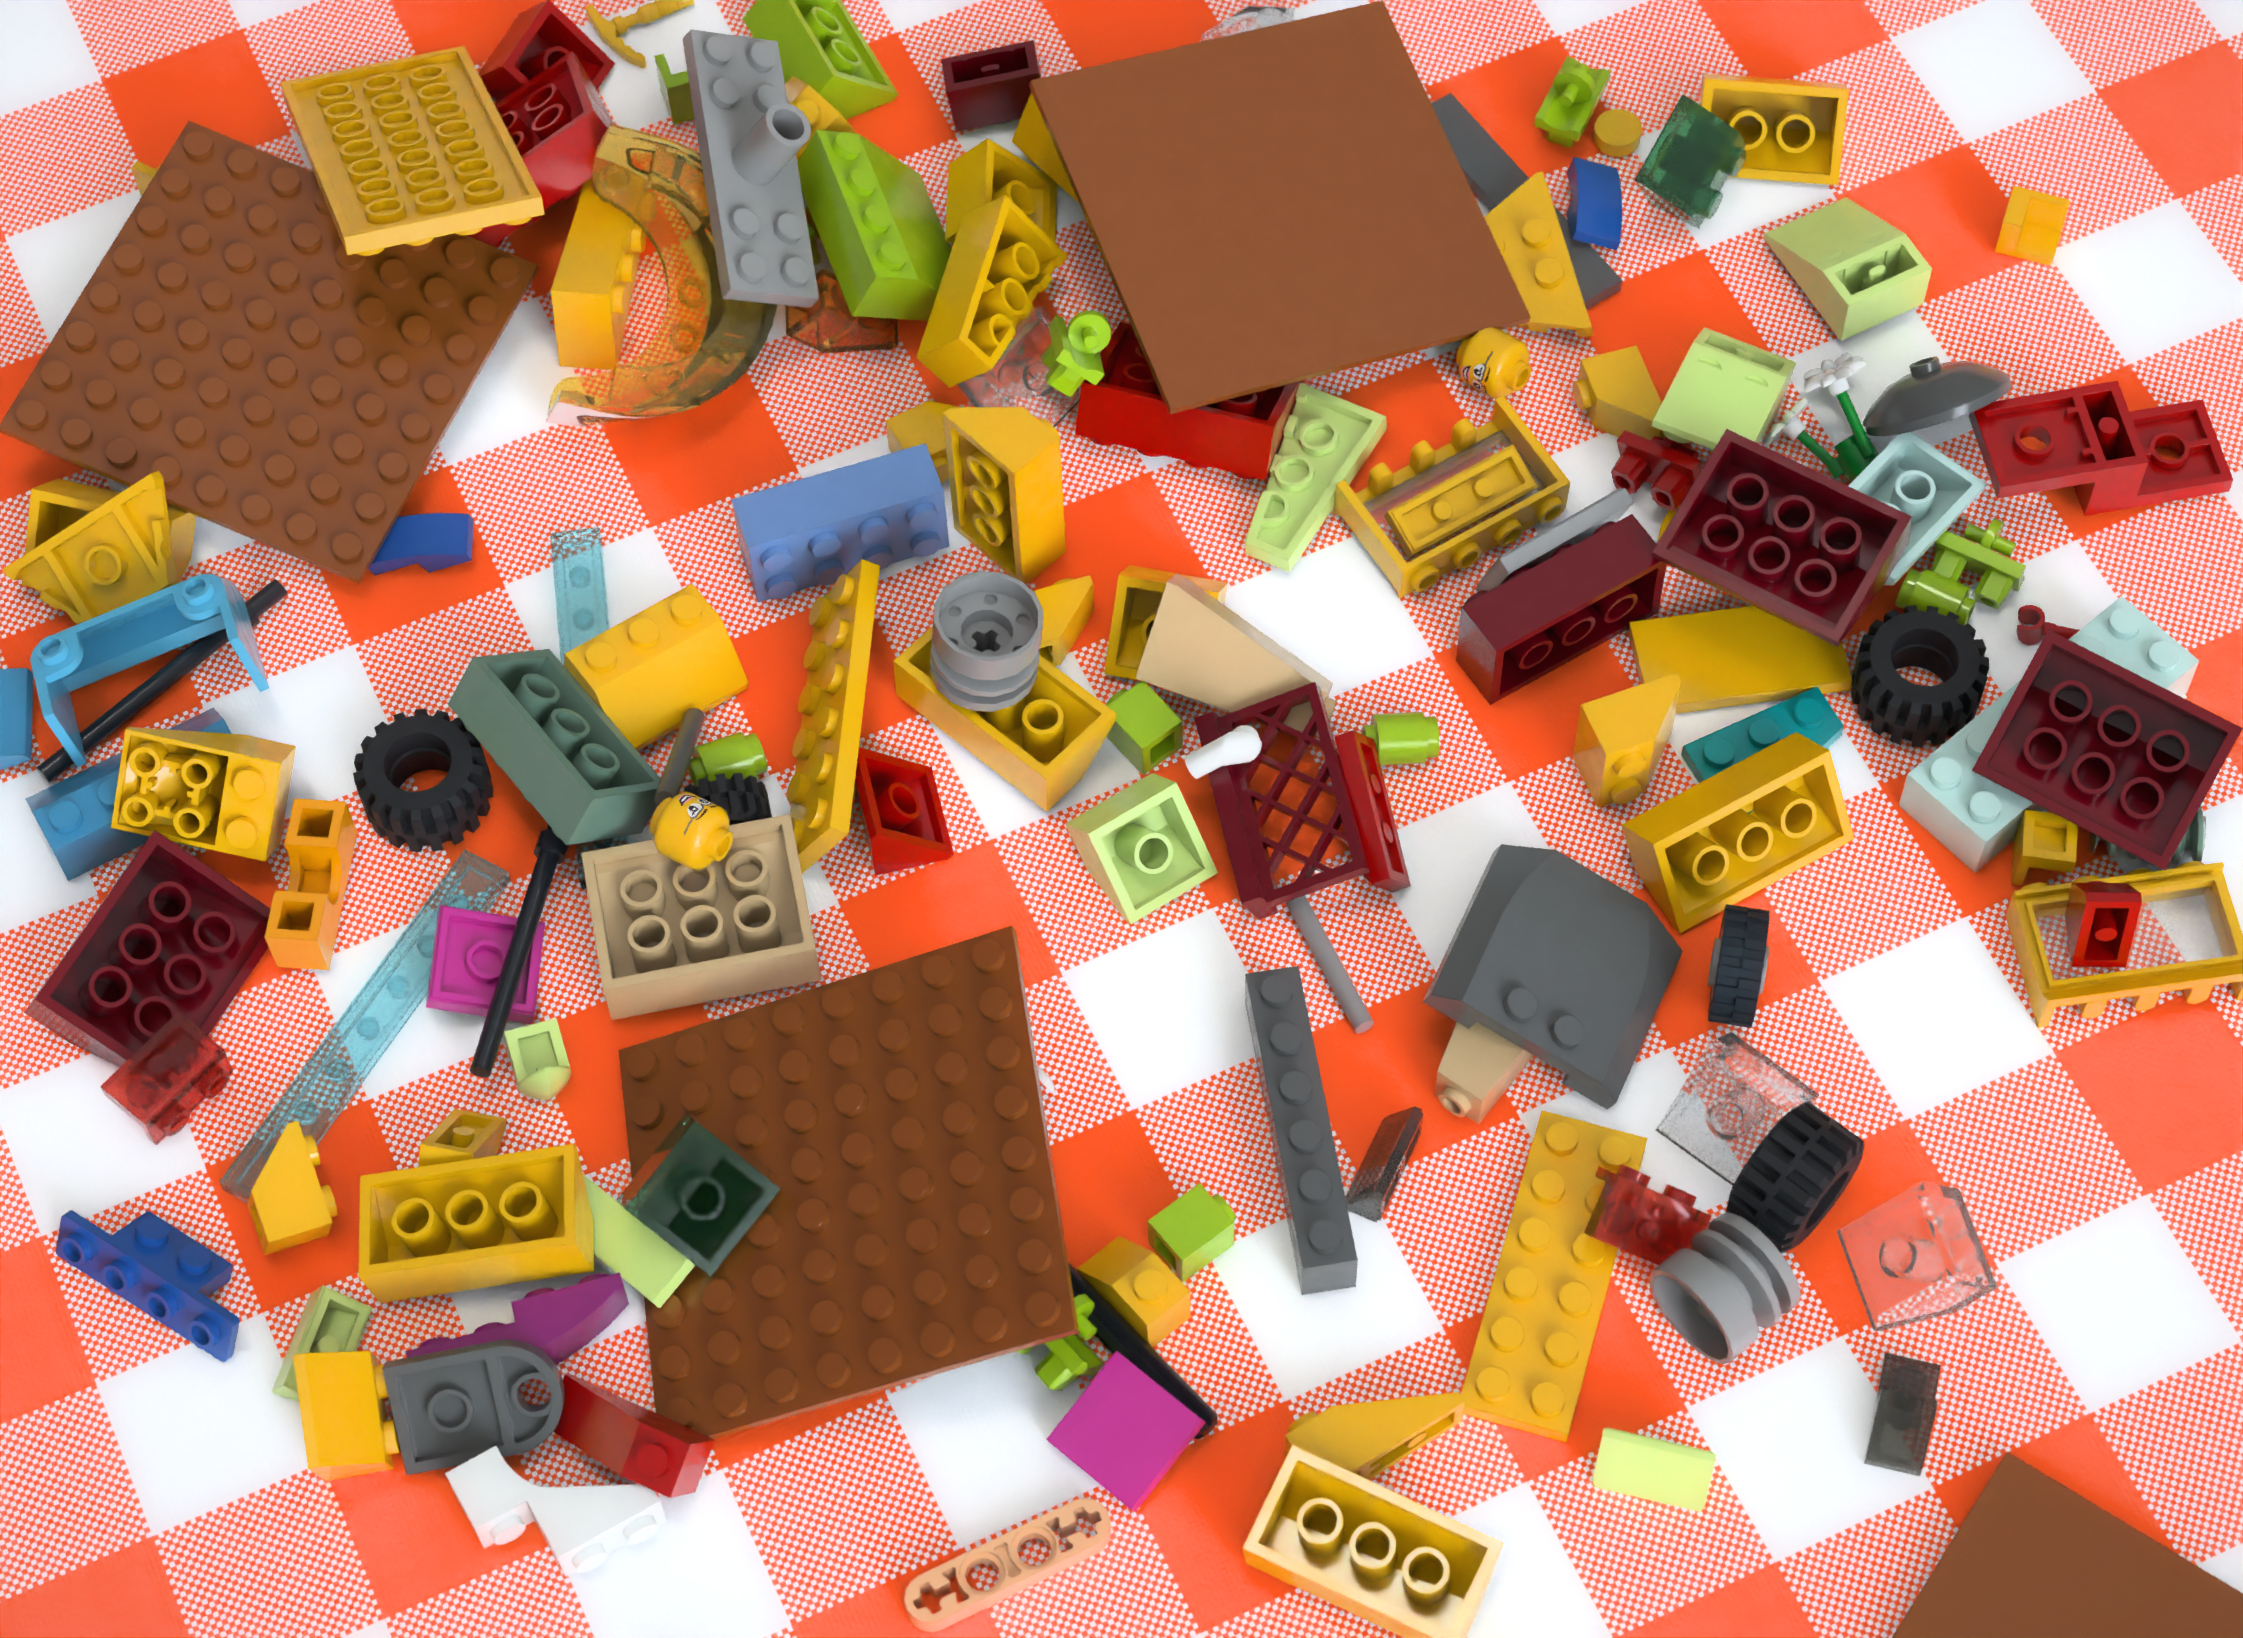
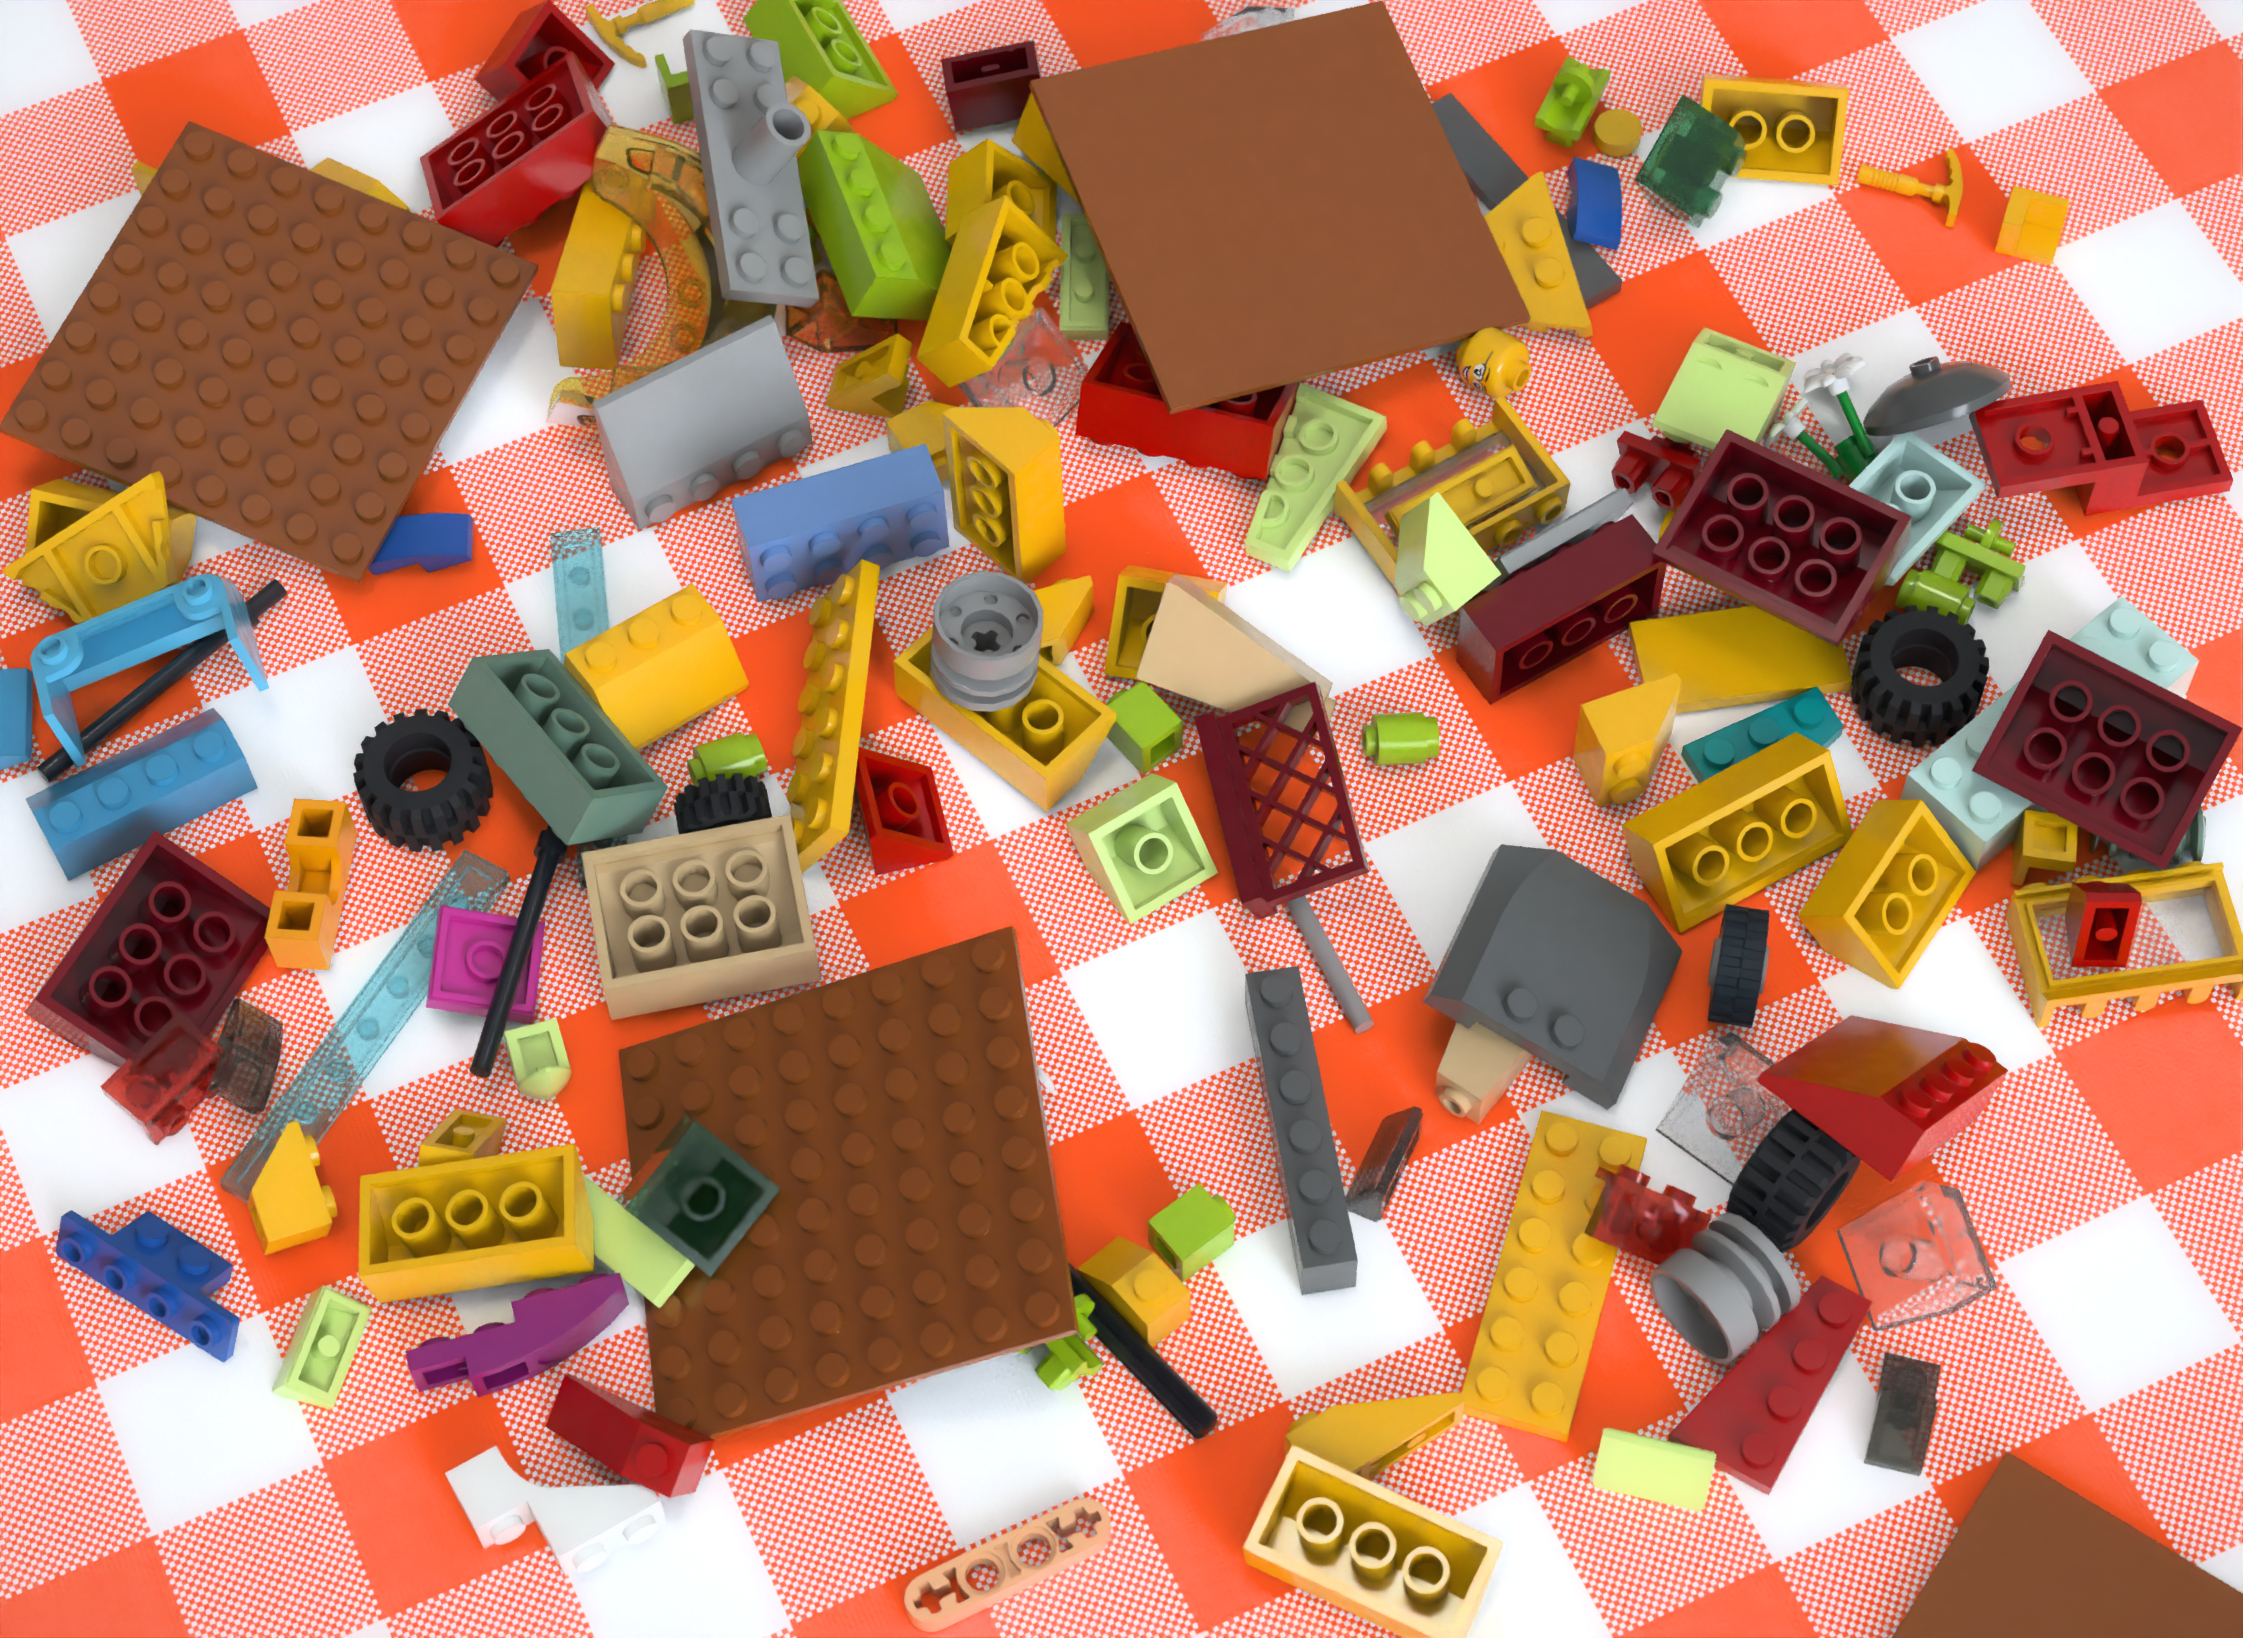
(204, 789): yellow slope -> none
(249, 1057): none -> clear smoke slope
(344, 1414): yellow slope -> none
(410, 151): yellow plate -> none
(470, 1400): dark grey tile -> none
(680, 755): dark grey bar -> none
(691, 830): yellow head -> none
(702, 423): none -> light grey slope
(873, 380): none -> yellow slope
(1076, 350): lime hips -> none
(1083, 283): none -> yellowish green tile
(1125, 1431): dark pink tile -> none
(1233, 748): white arm -> none
(1372, 811): red plate -> none
(1438, 562): none -> yellowish green slope
(1618, 393): yellow slope -> none
(1773, 1391): none -> red wing
(1852, 266): yellowish green slope -> none
(1887, 1089): none -> red slope
(1888, 891): none -> yellow slope
(1909, 186): none -> yellow piece
(2034, 634): red hand -> none

